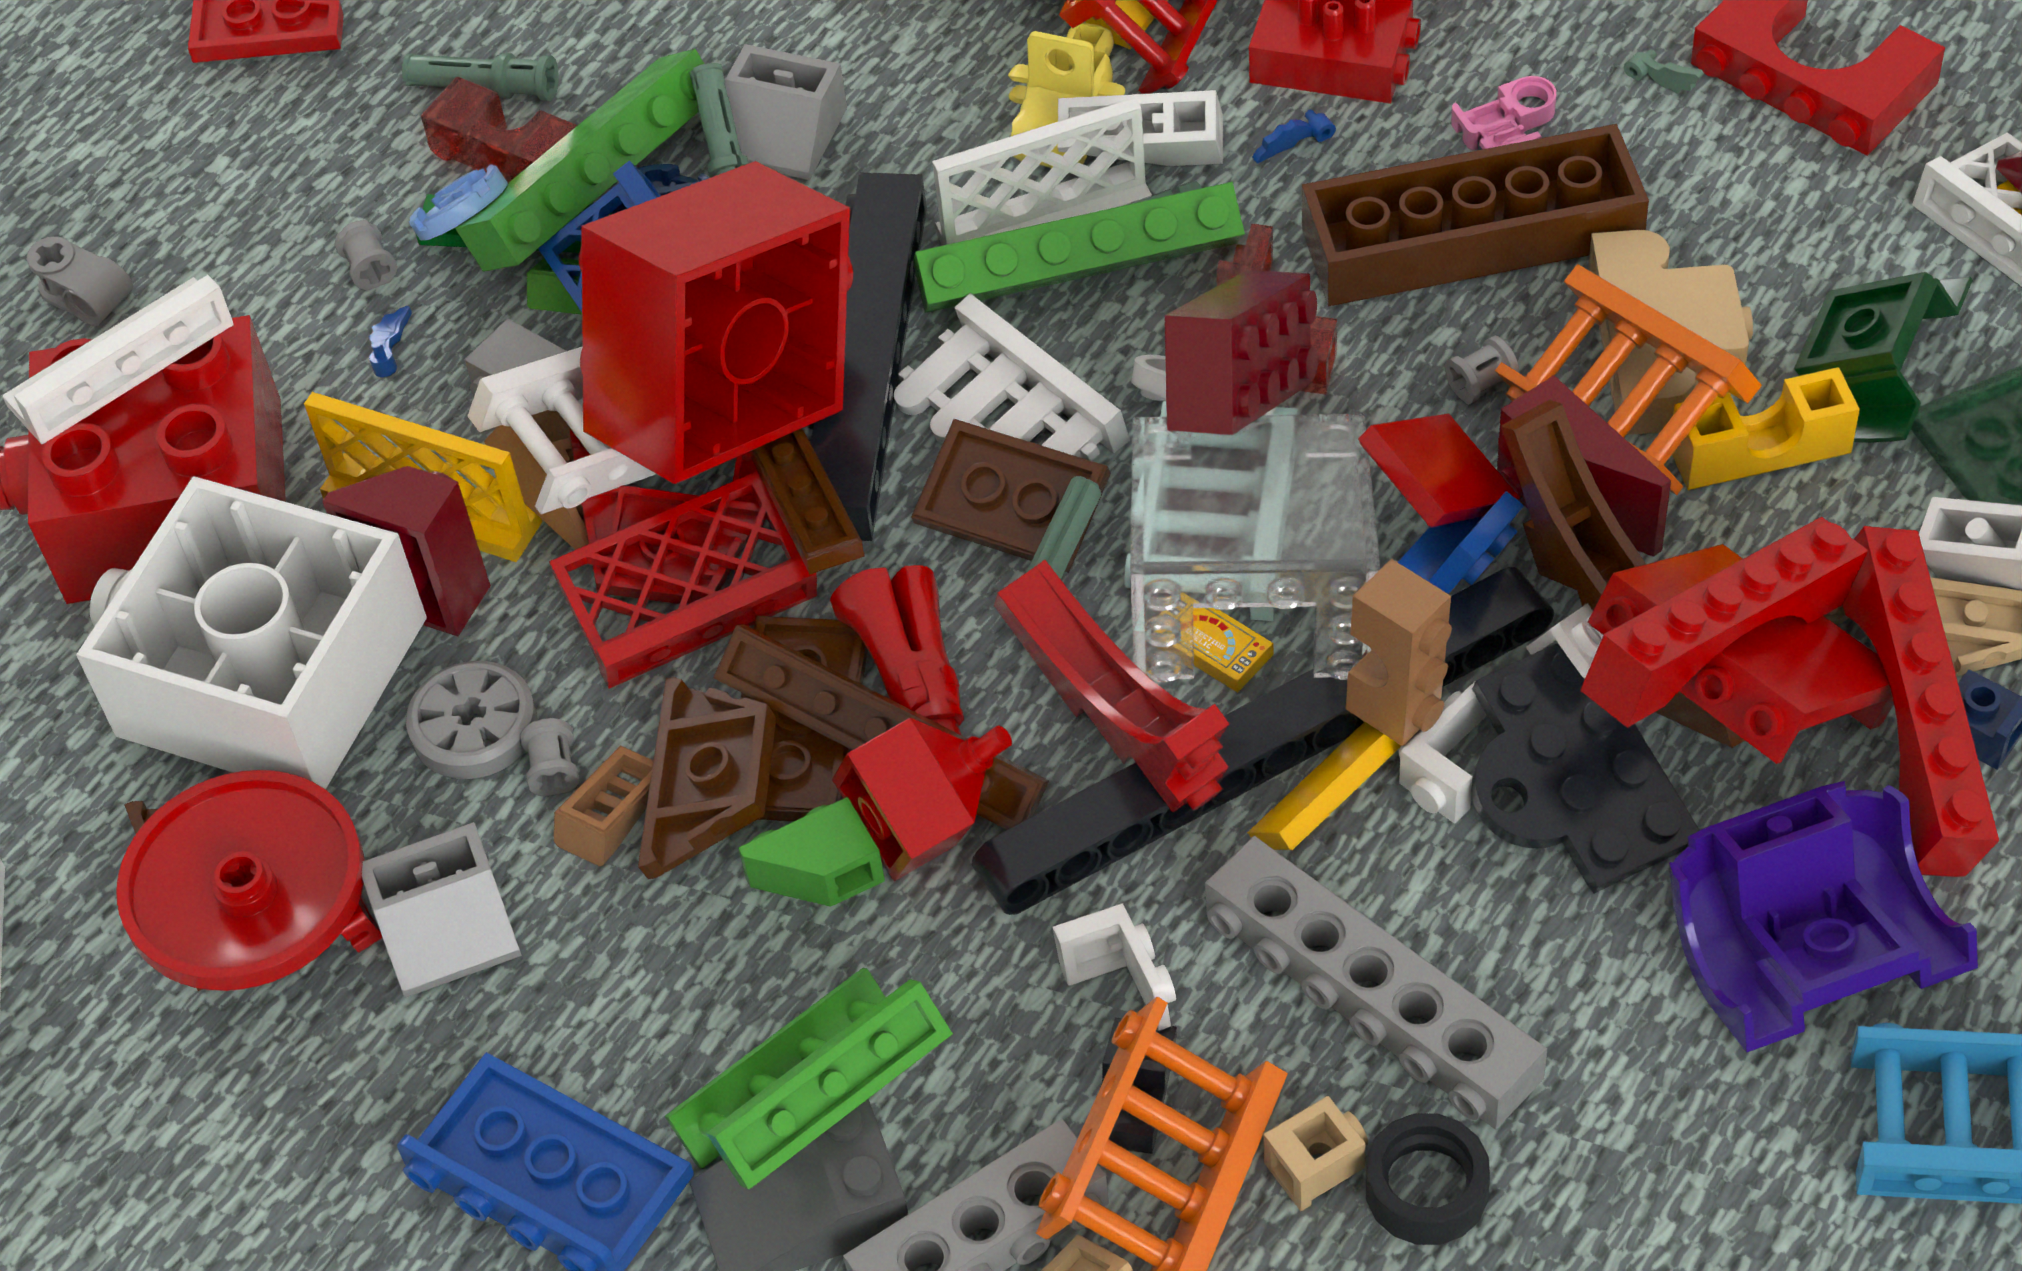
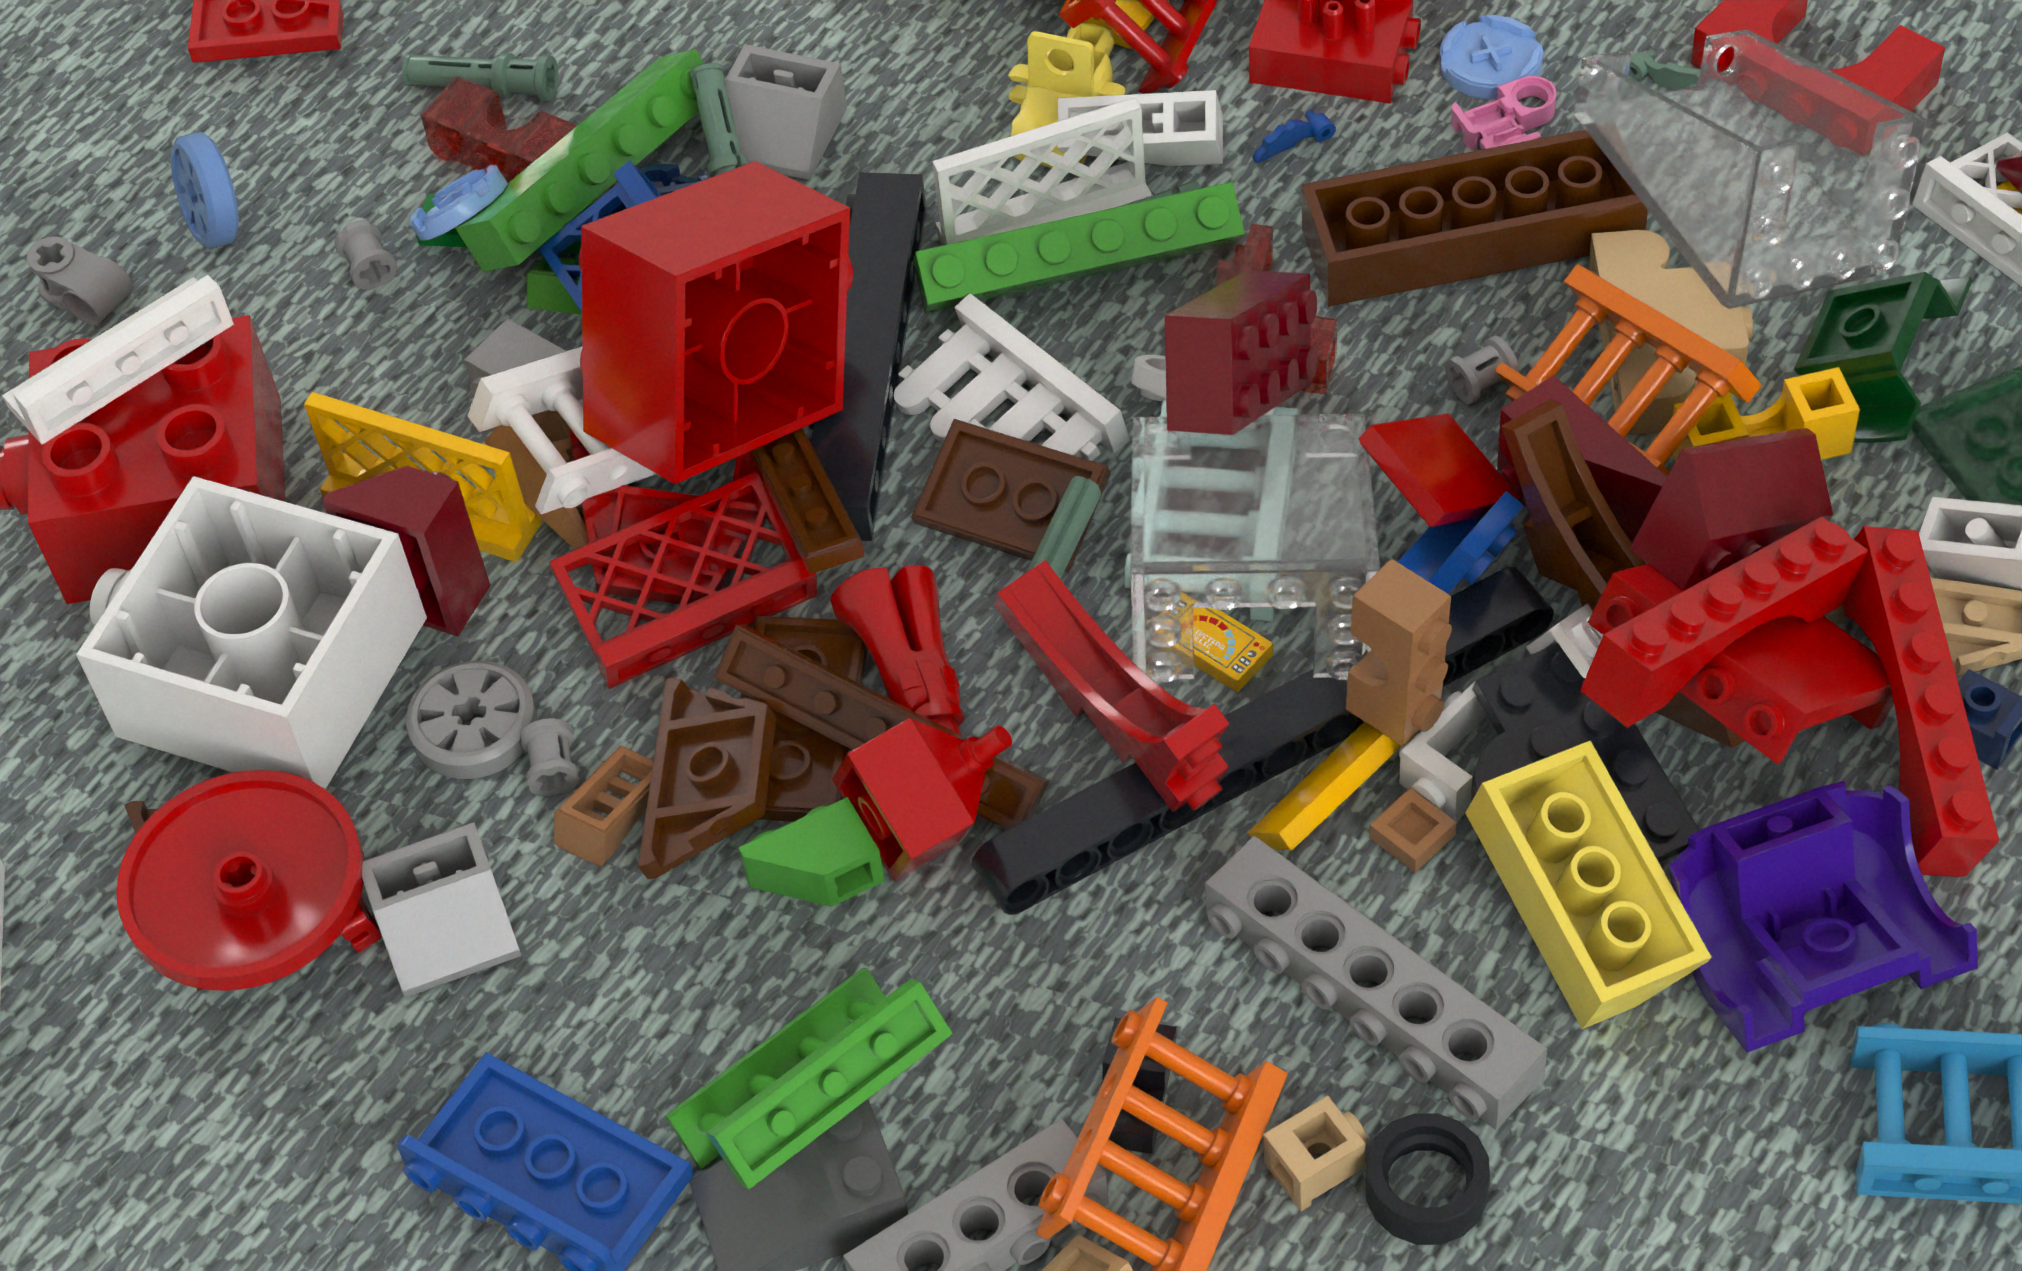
(204, 190): none -> medium blue wheel
(384, 337): blue piece -> none
(1110, 942): white bracket -> none
(1412, 830): none -> medium nougat plate
(1488, 55): none -> light blue tile
(1586, 883): none -> light yellow slope
(1731, 503): none -> dark red slope
(1761, 170): none -> clear windscreen

